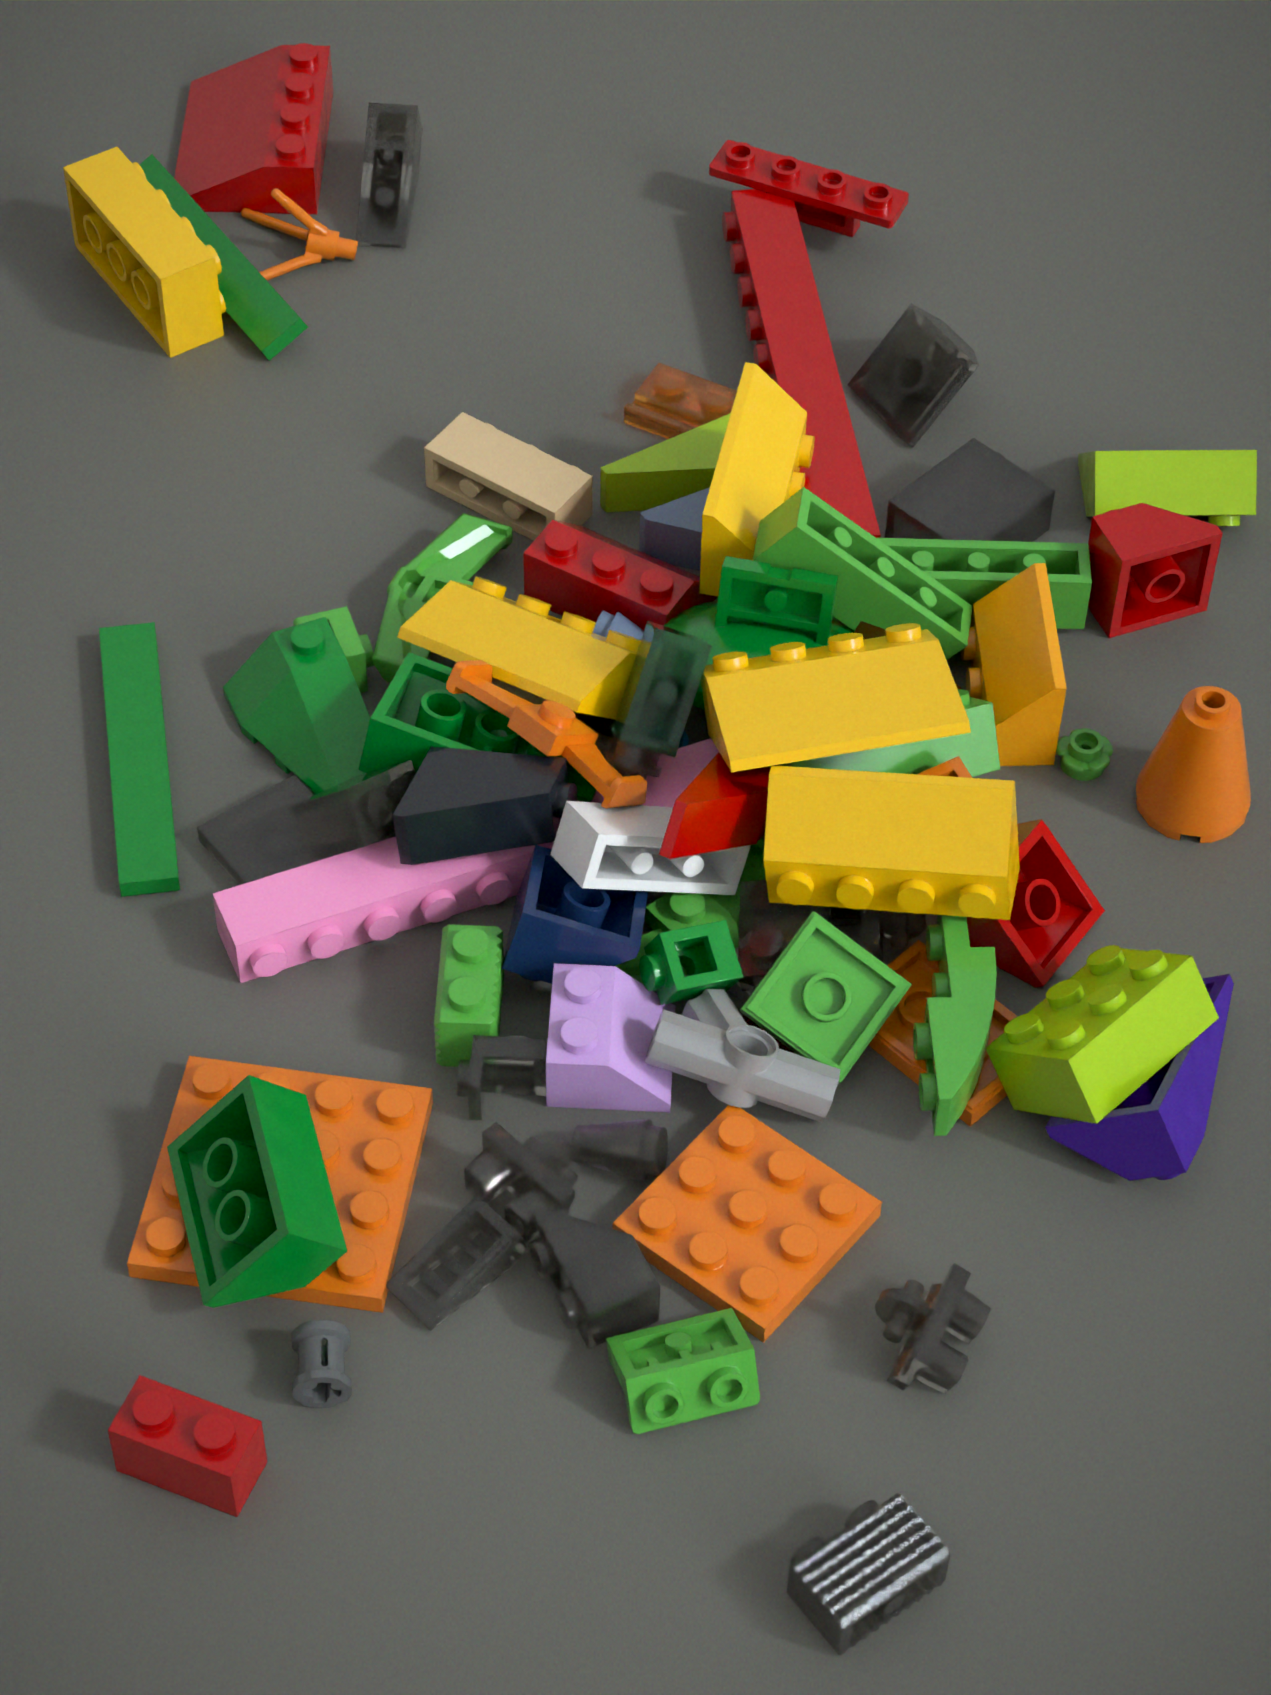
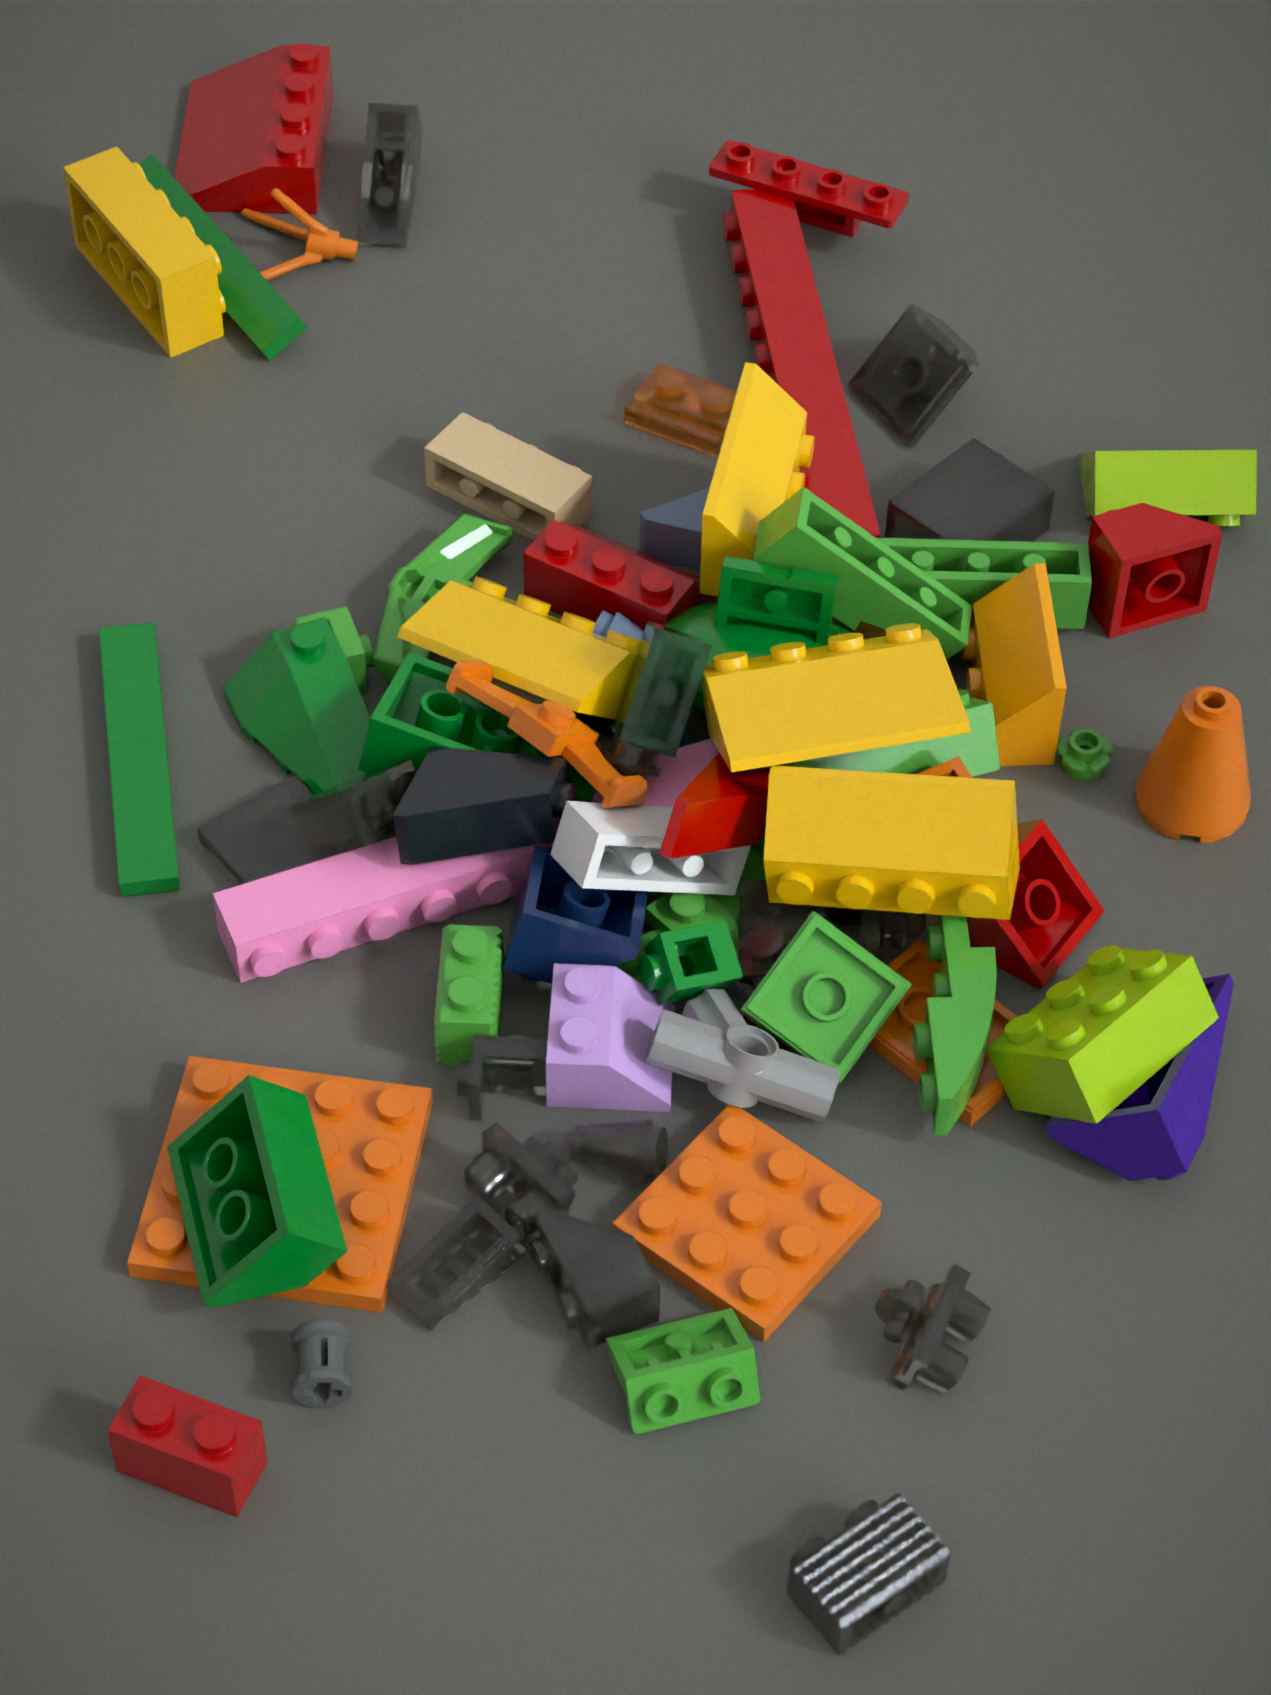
(663, 470): lime slope -> none

